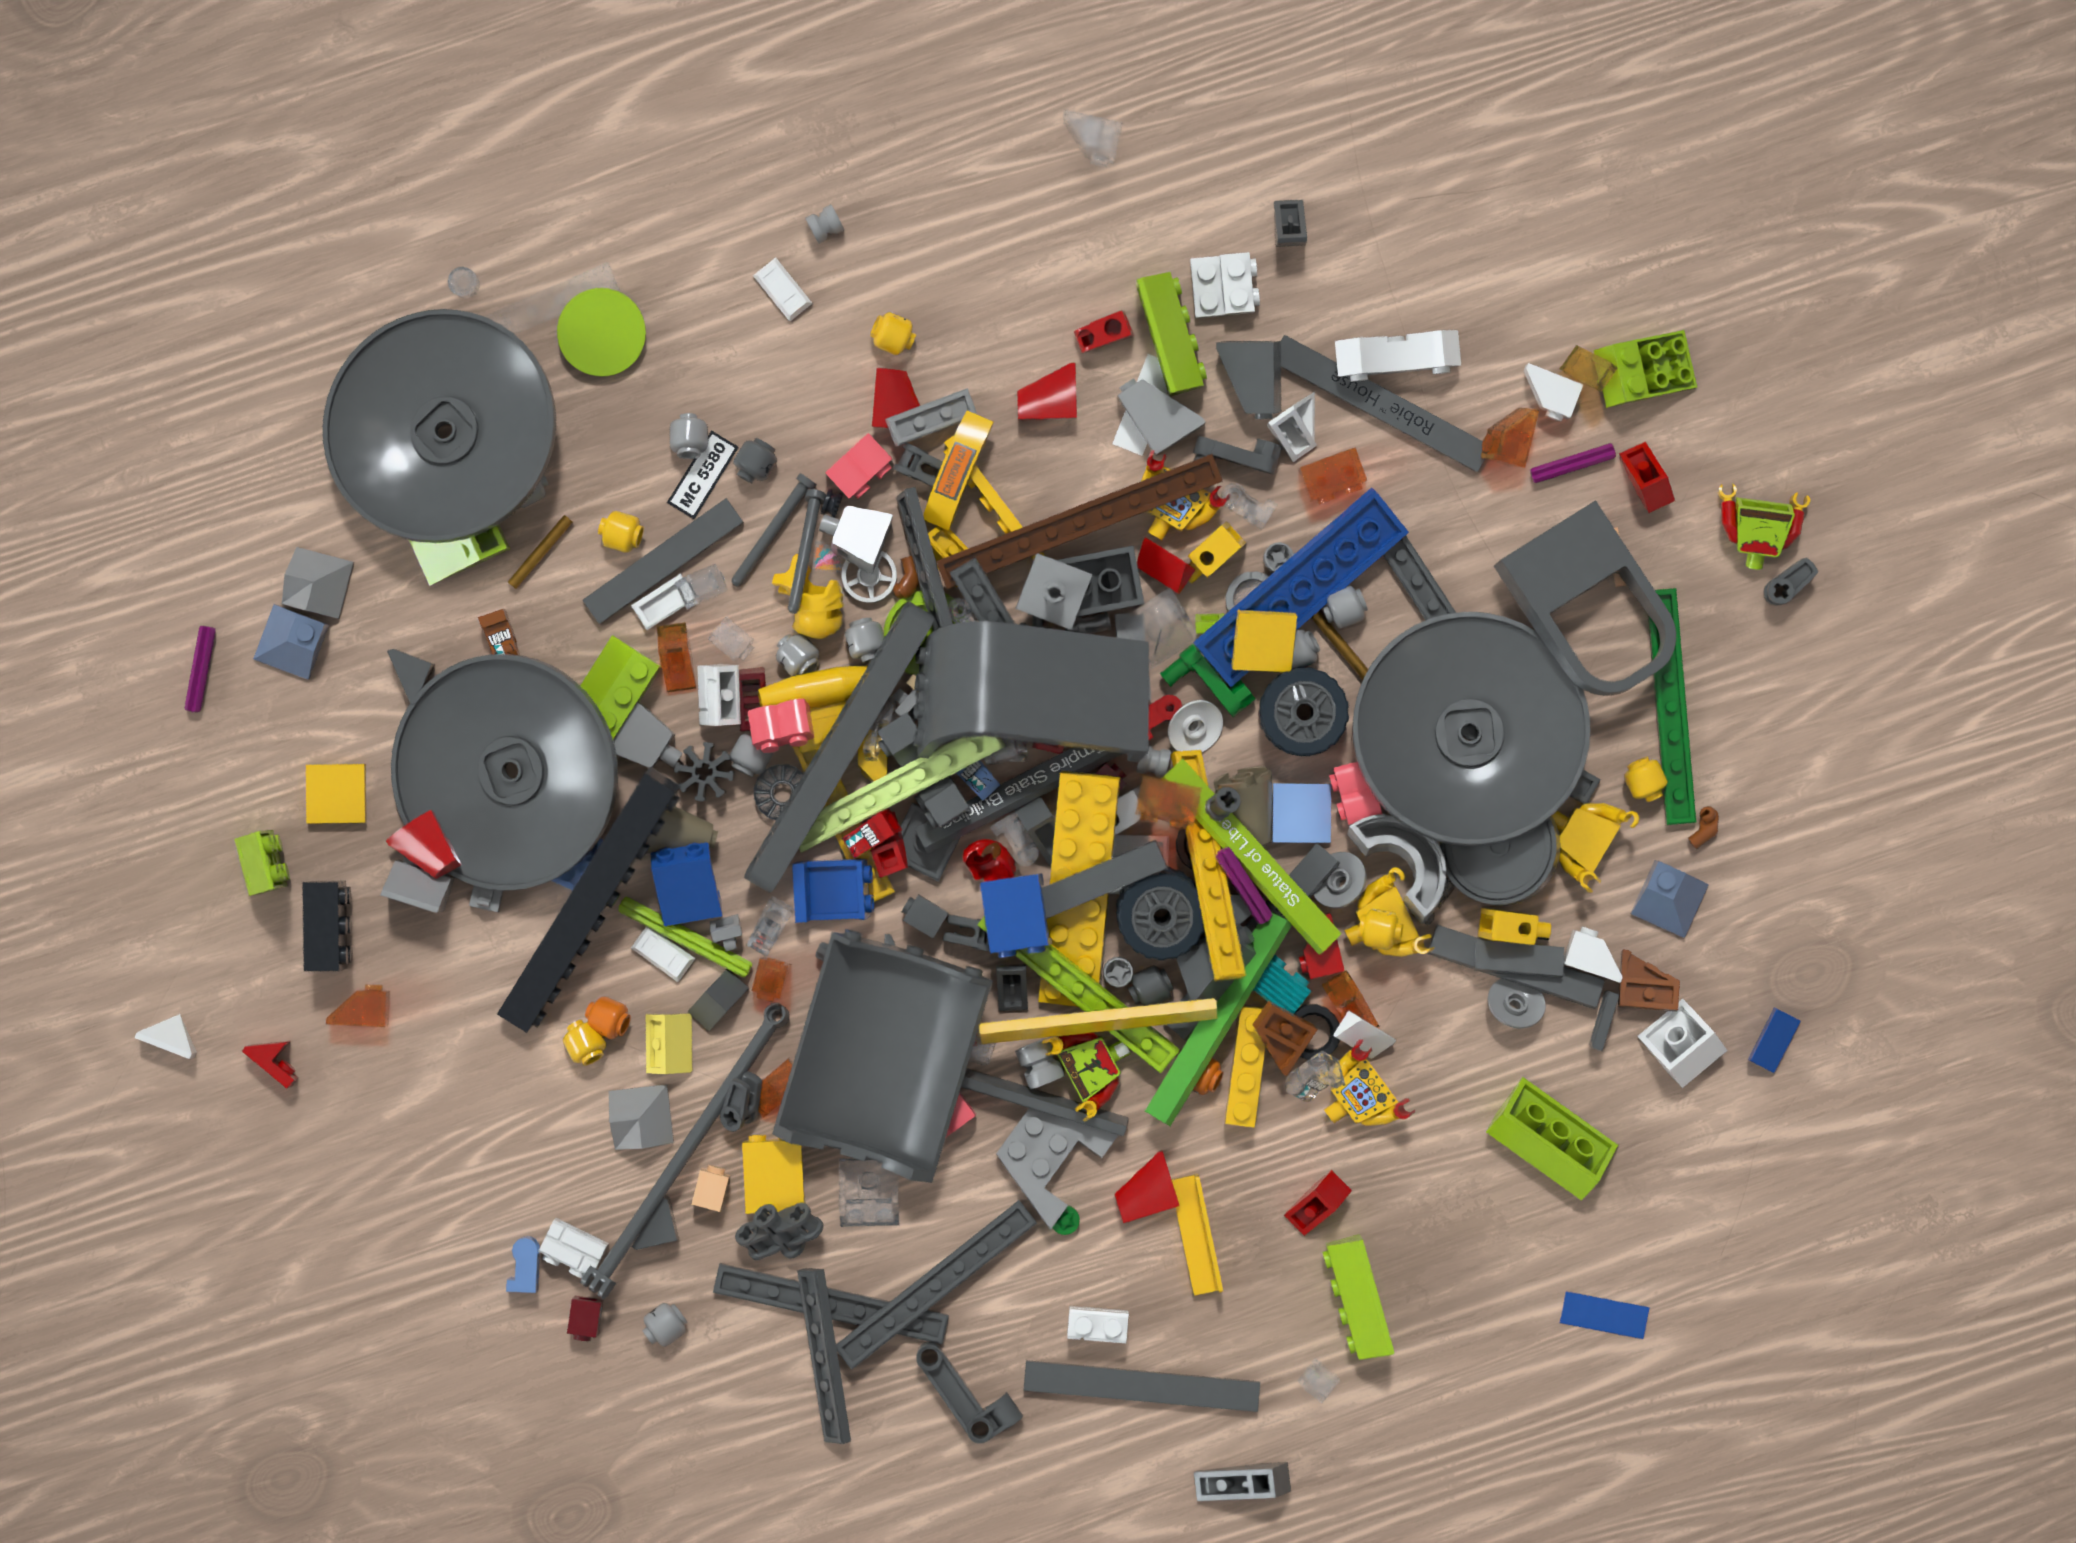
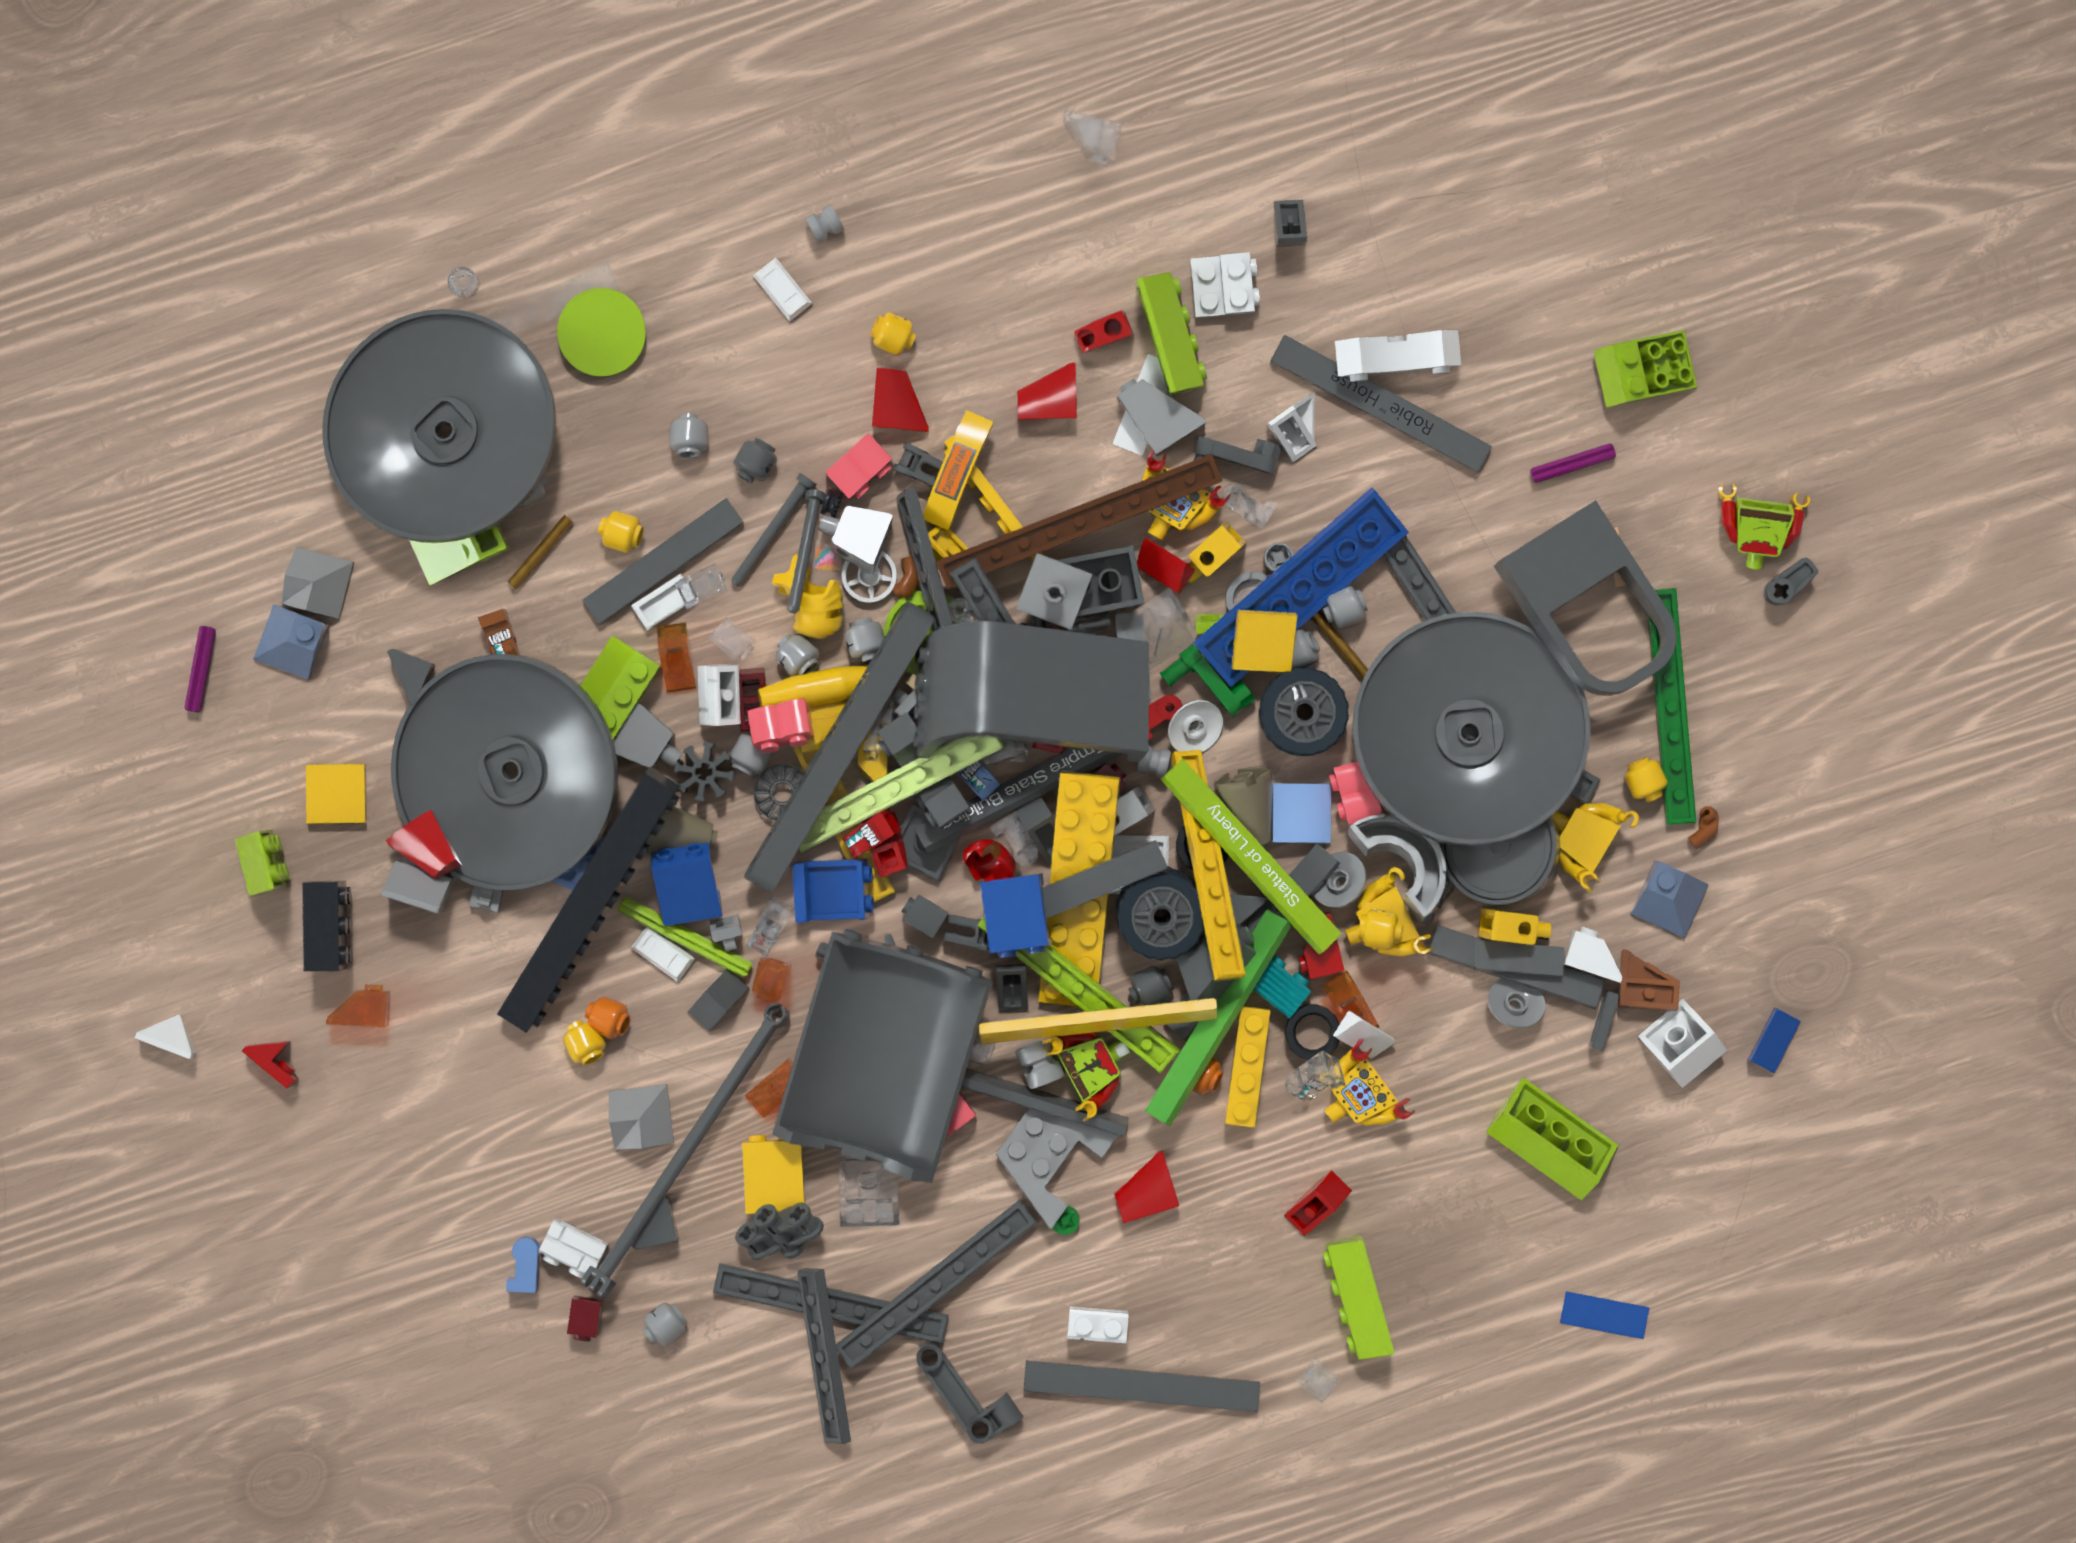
(668, 1043): light yellow panel -> none
(702, 475): sticker -> none
(711, 1188): light nougat brick -> none
(741, 1102): dark grey piece -> none
(930, 417): light grey tile -> none
(1120, 975): light grey wheel -> none
(1167, 802): clear orange brick -> none
(1197, 1235): yellow panel -> none
(1222, 804): dark grey bush -> none
(1243, 885): magenta axle -> none
(1243, 1482): dark grey slope -> none
(1255, 374): dark grey slope -> none
(1283, 1035): dark orange wing -> none
(1333, 475): clear orange brick -> none
(1511, 438): clear orange slope -> none
(1553, 392): white slope -> none
(1588, 368): clear yellow tile -> none
(1647, 477): red slope -> none

